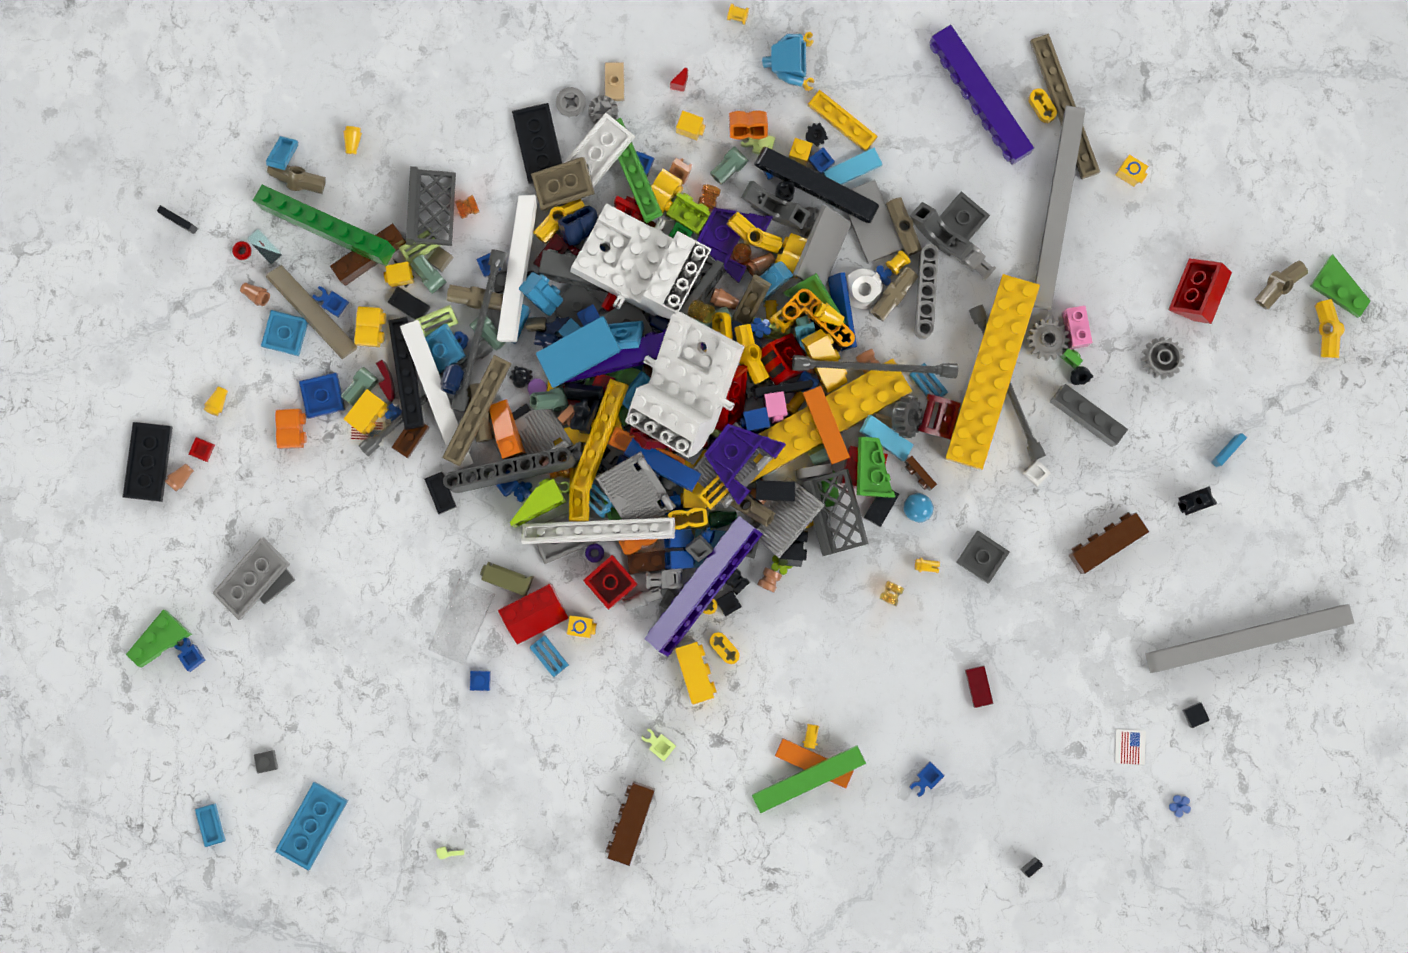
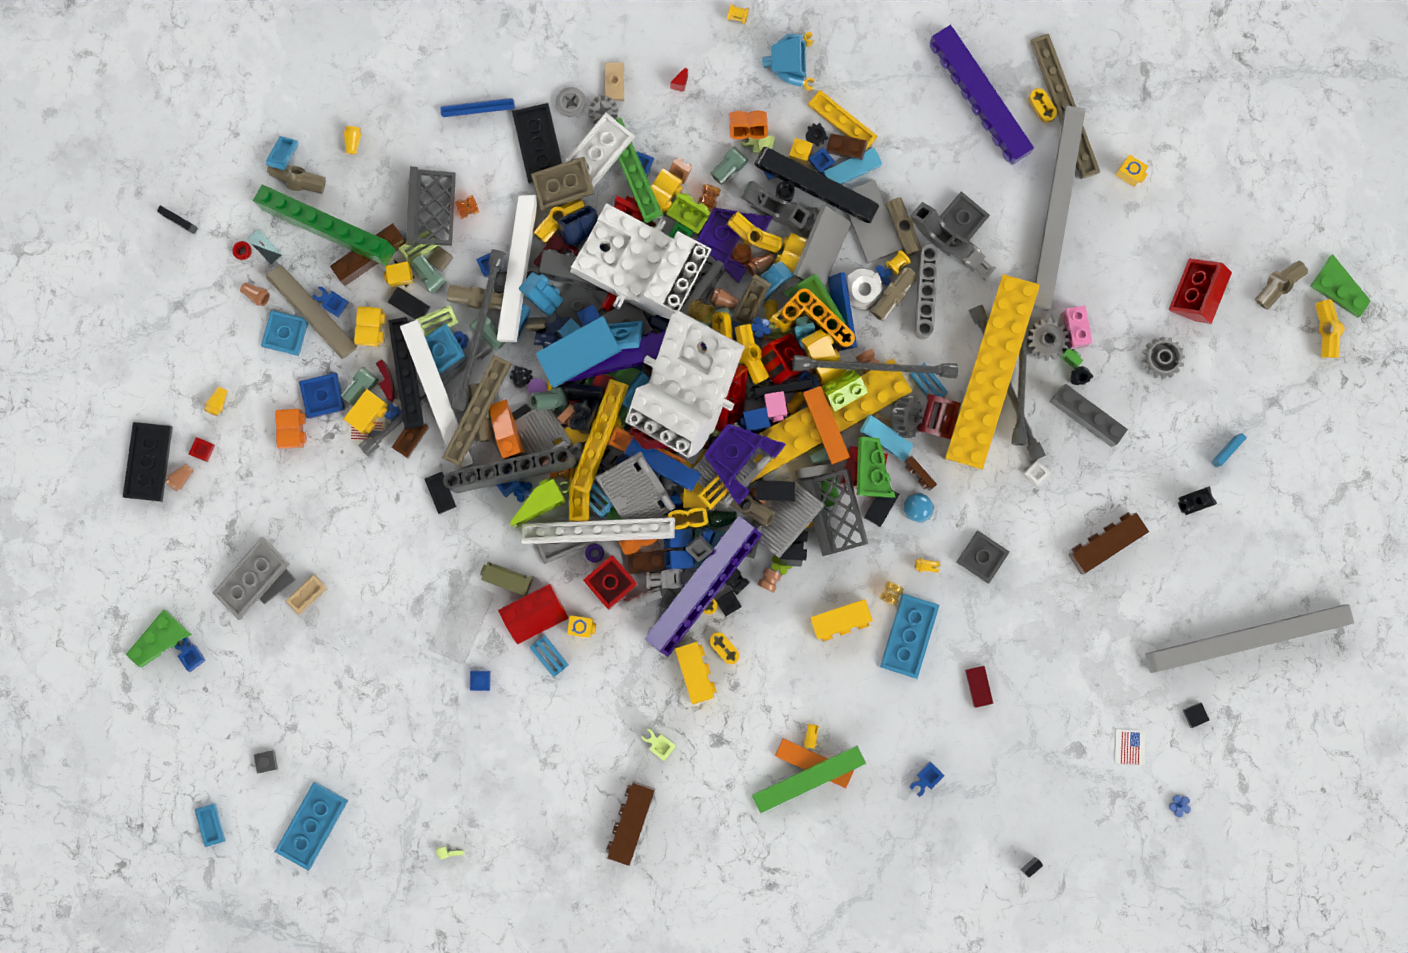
(306, 594): none -> tan plate
(451, 379): dark blue brick -> none
(477, 107): none -> blue axle
(690, 125): yellow brick -> none
(828, 314): yellow cone -> none
(841, 620): none -> yellow brick
(844, 389): none -> lime bracket
(846, 146): none -> reddish brown plate
(909, 636): none -> dark azure tile
(1019, 434): none -> dark grey hose

